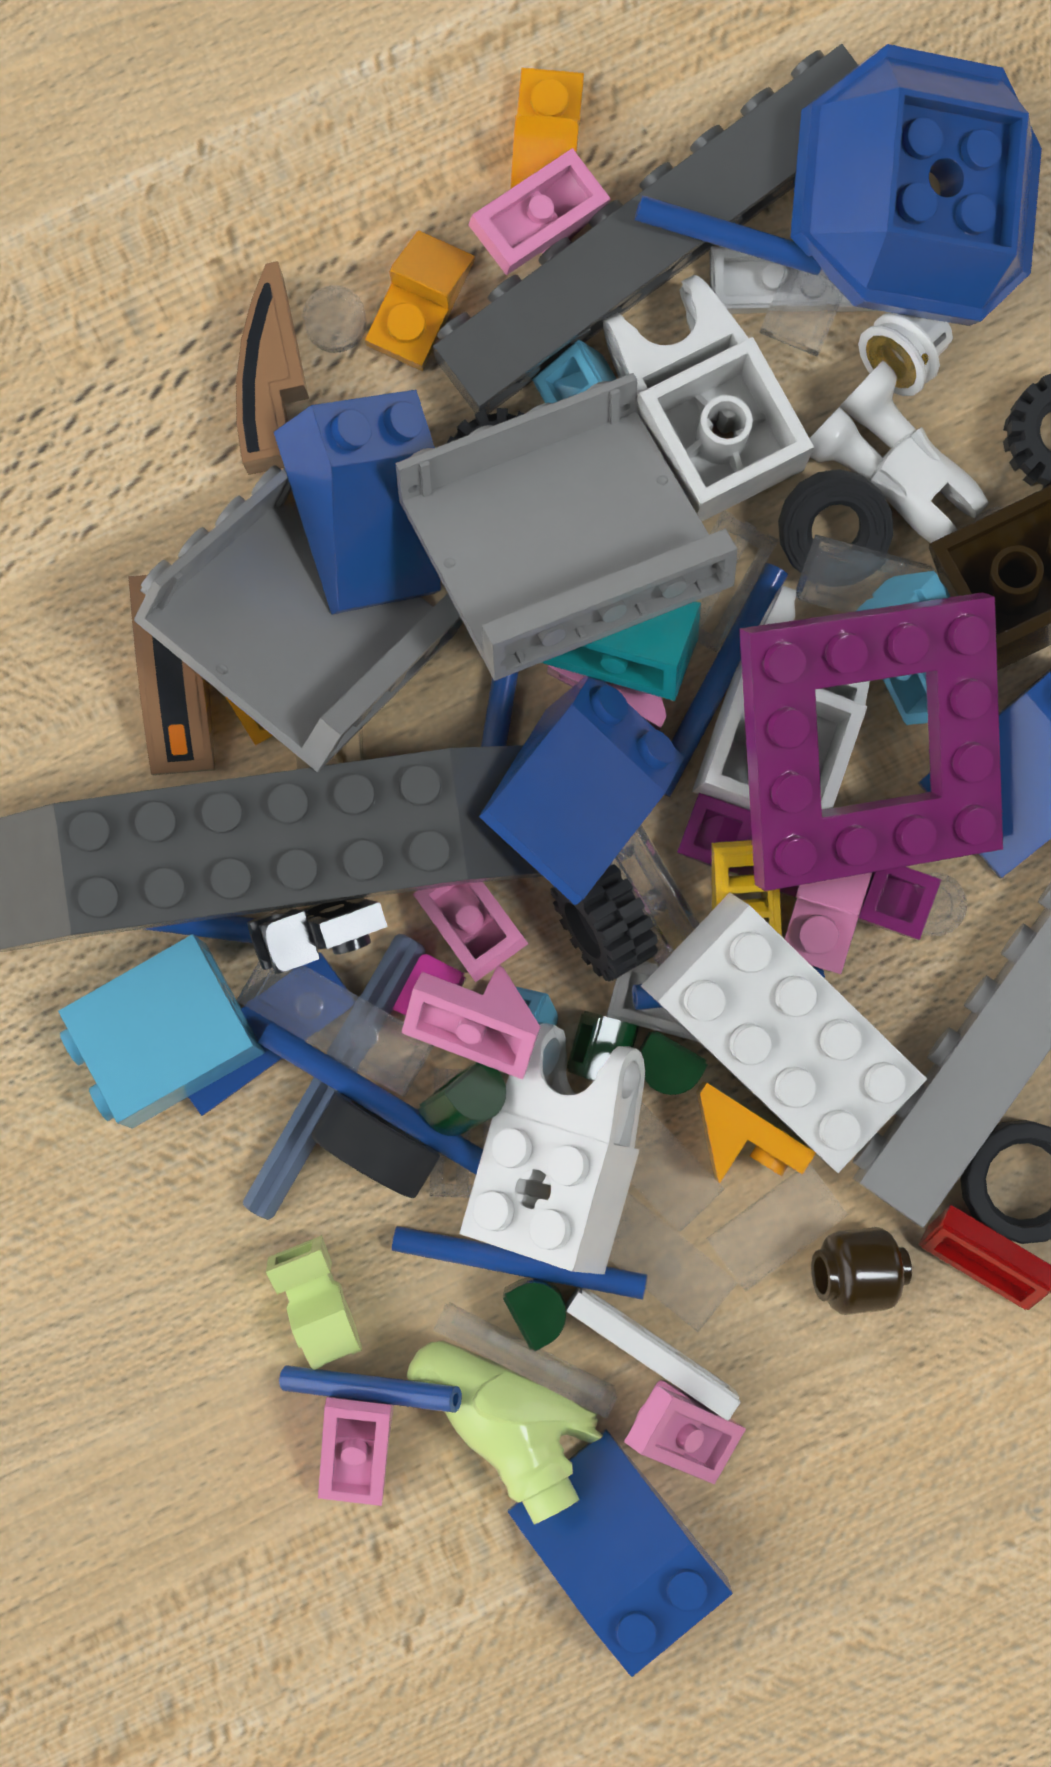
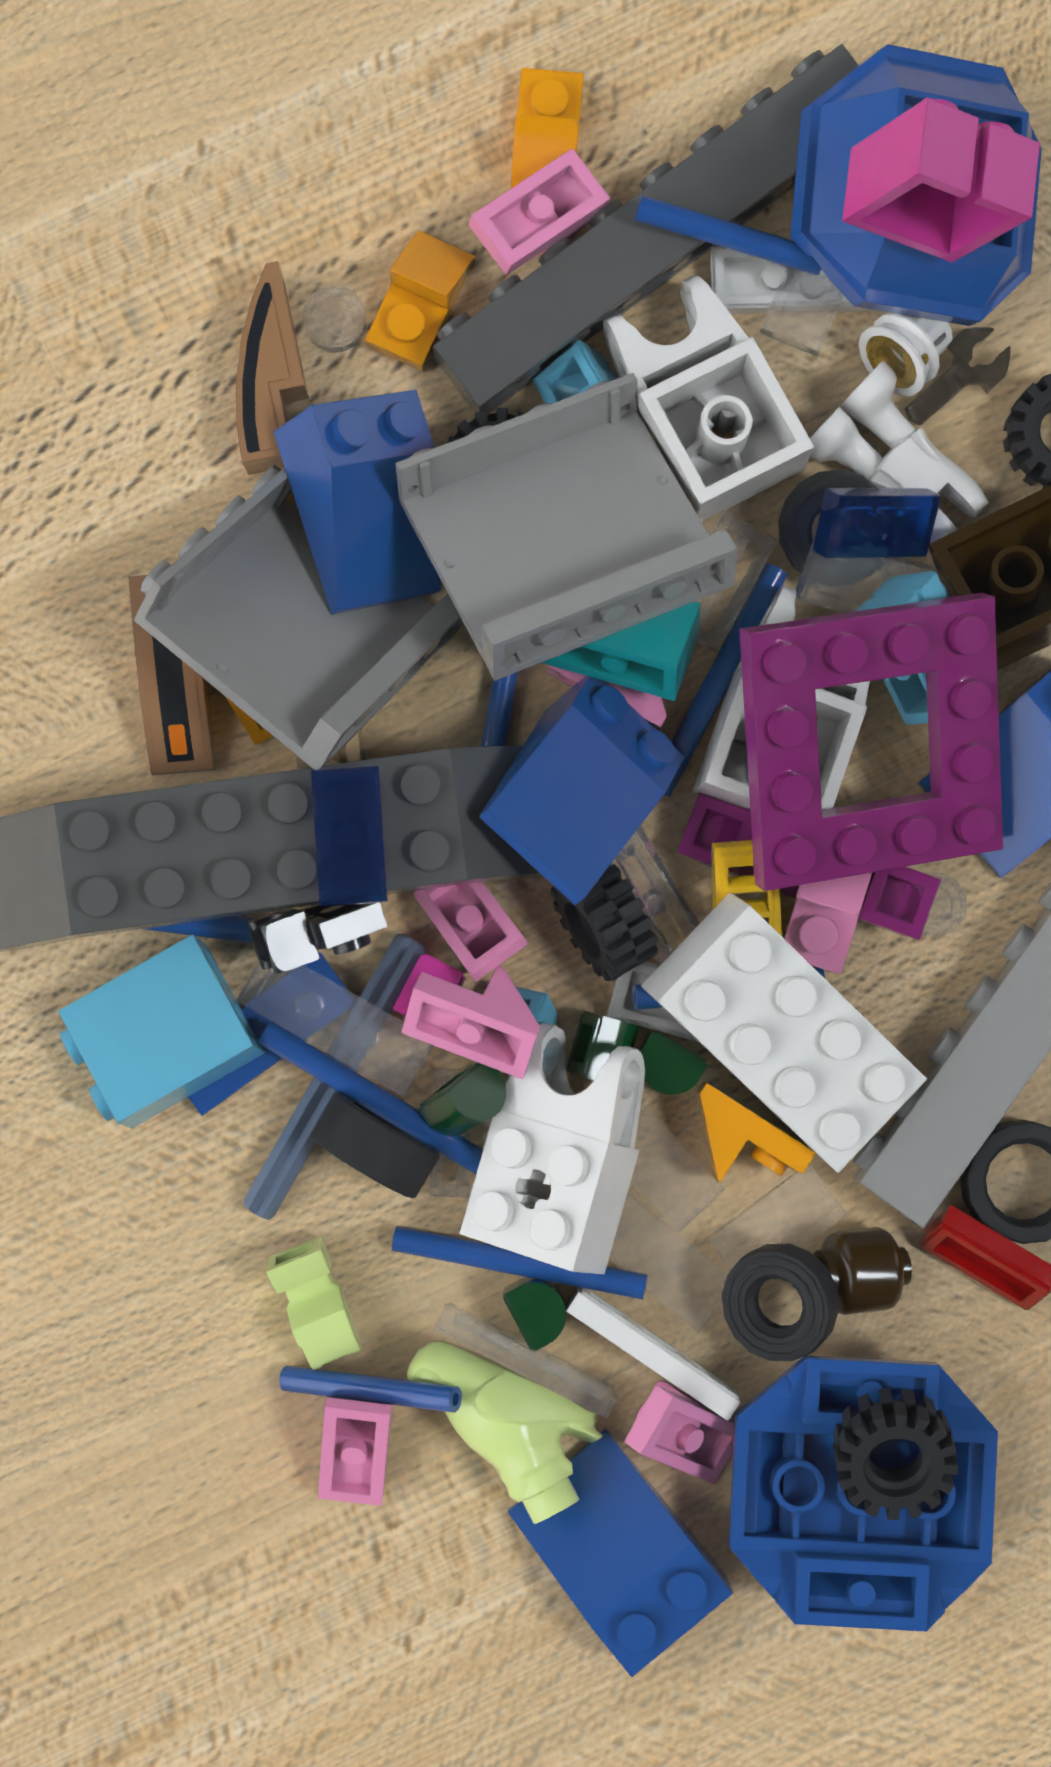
(349, 836): none -> clear blue plate
(811, 1281): none -> black tyre
(819, 1550): none -> blue piece
(876, 522): none -> clear blue plate
(898, 1486): none -> black tyre
(941, 180): none -> dark pink piece
(959, 375): none -> clear smoke bar

